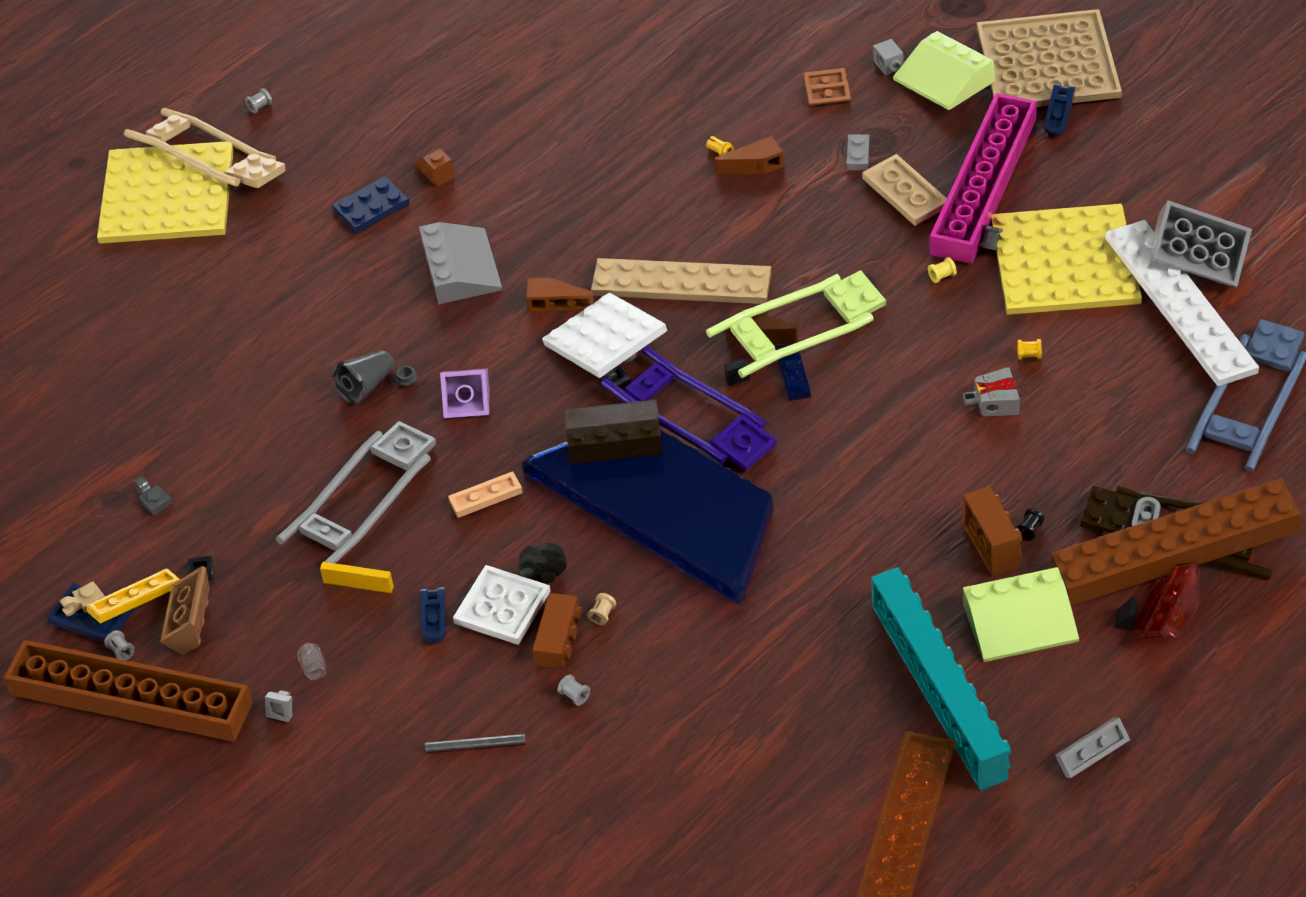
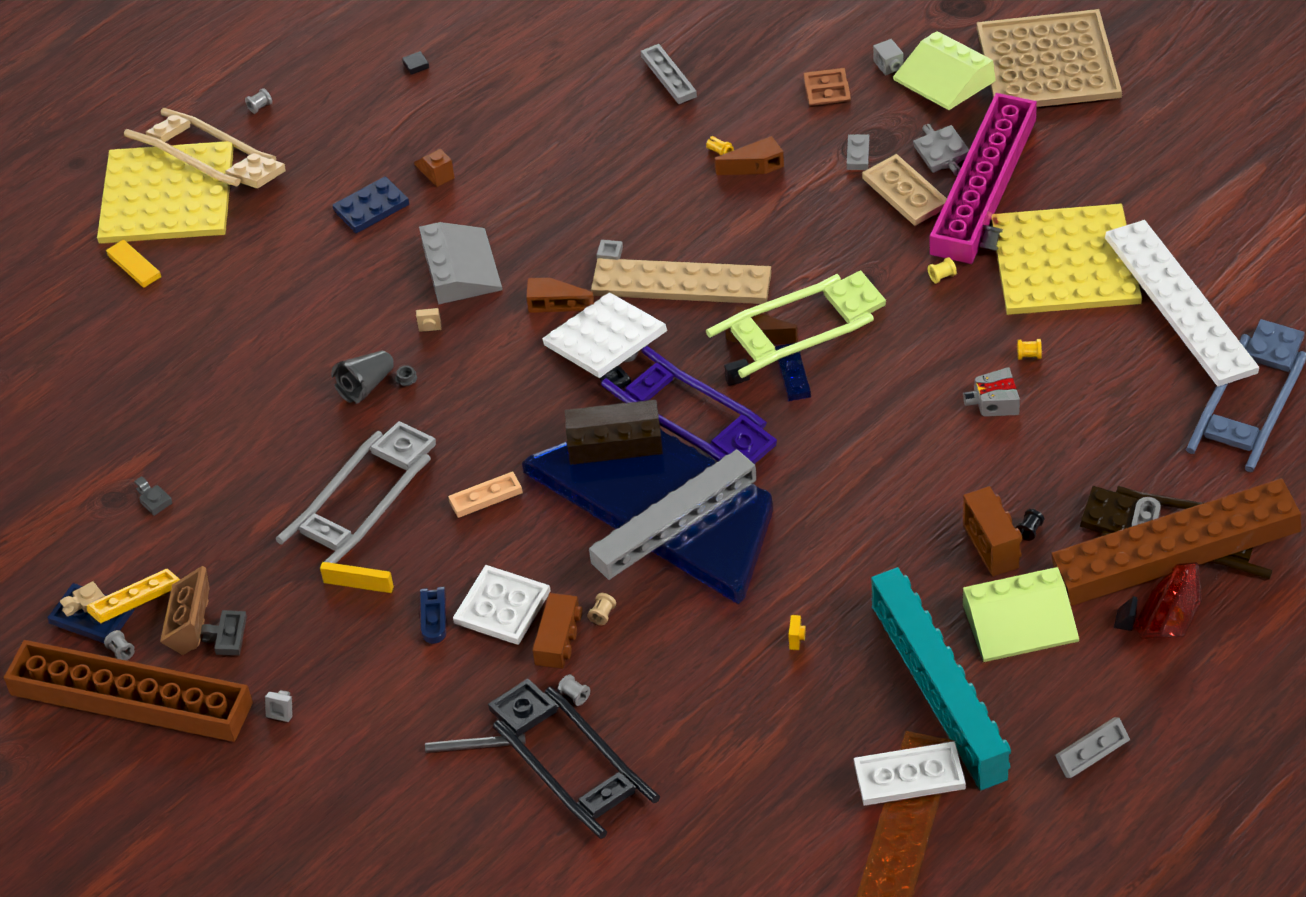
(133, 263): none -> yellow tile
(206, 561): black slope -> none
(228, 633): none -> dark grey plate
(312, 661): clear brick -> none
(415, 62): none -> tile
(428, 319): none -> tan plate
(465, 393): lavender slope -> none
(527, 707): none -> black plate
(533, 565): pearl dark grey plate -> none
(610, 249): none -> light grey plate
(668, 74): none -> light grey plate
(672, 514): none -> light grey brick
(796, 632): none -> yellow plate
(909, 773): none -> white plate
(941, 149): none -> light grey plate
(1059, 109): dark blue plate -> none
(1200, 243): light grey slope -> none

